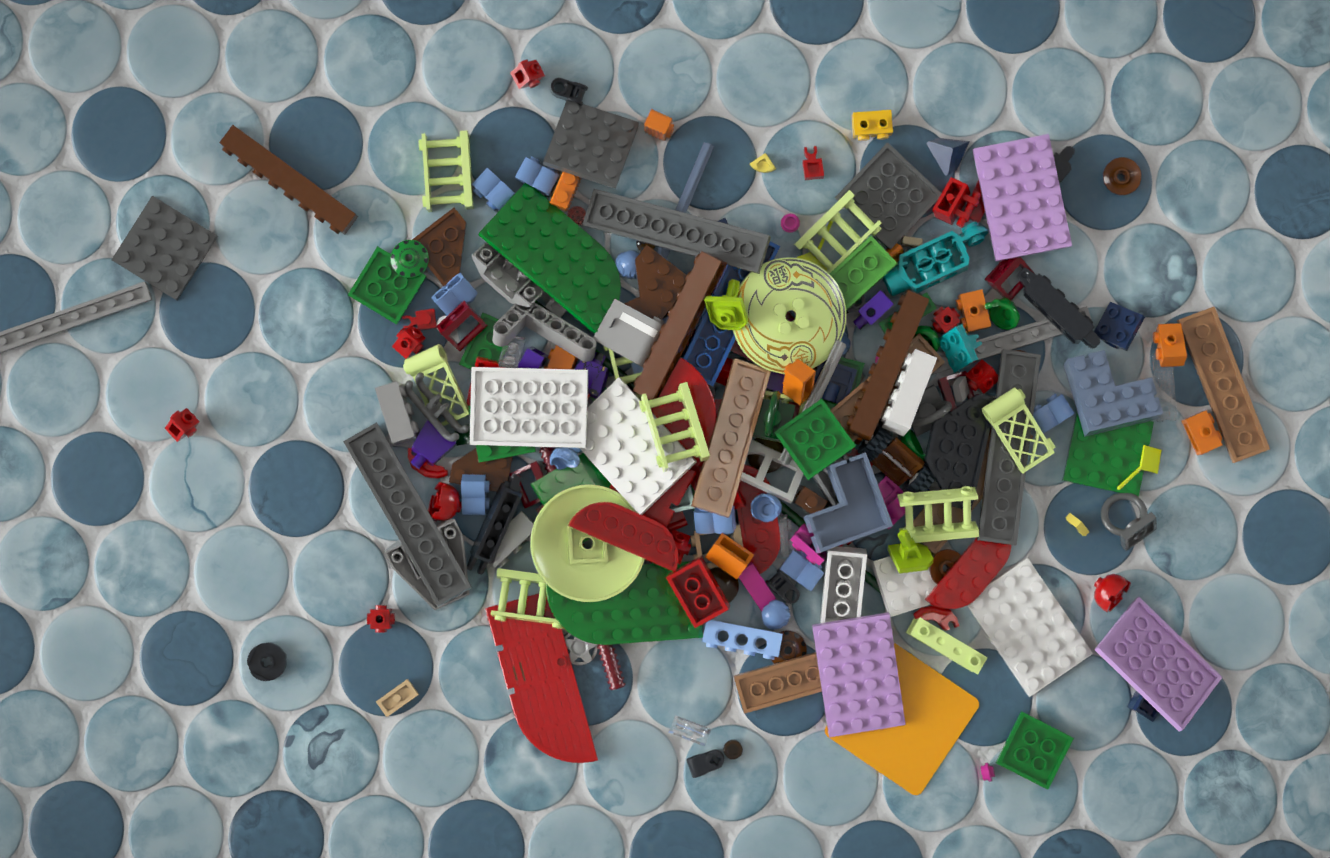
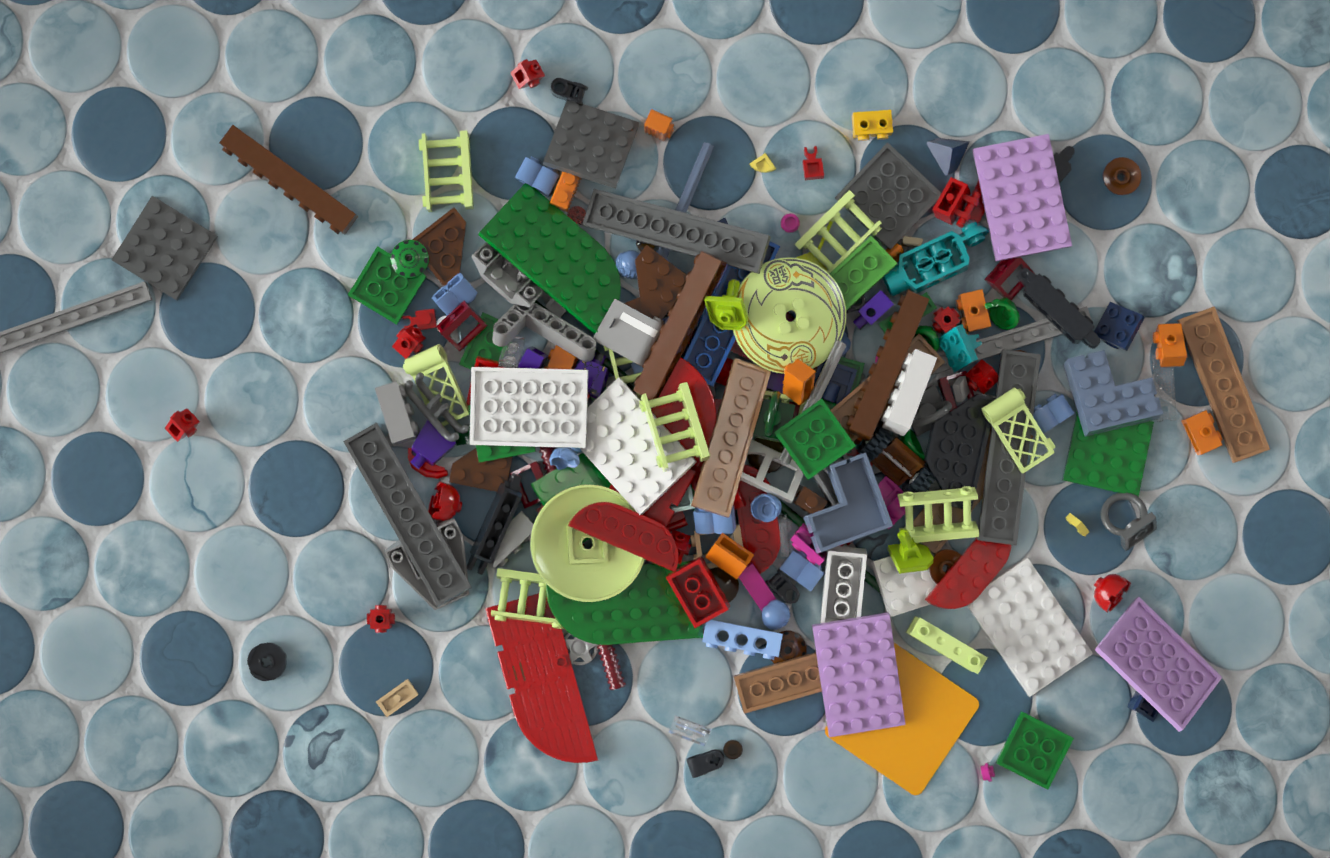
(474, 494): medium blue brick -> none
(492, 189): medium blue brick -> none
(939, 615): red piece -> none
(1149, 462): neon yellow piece -> none

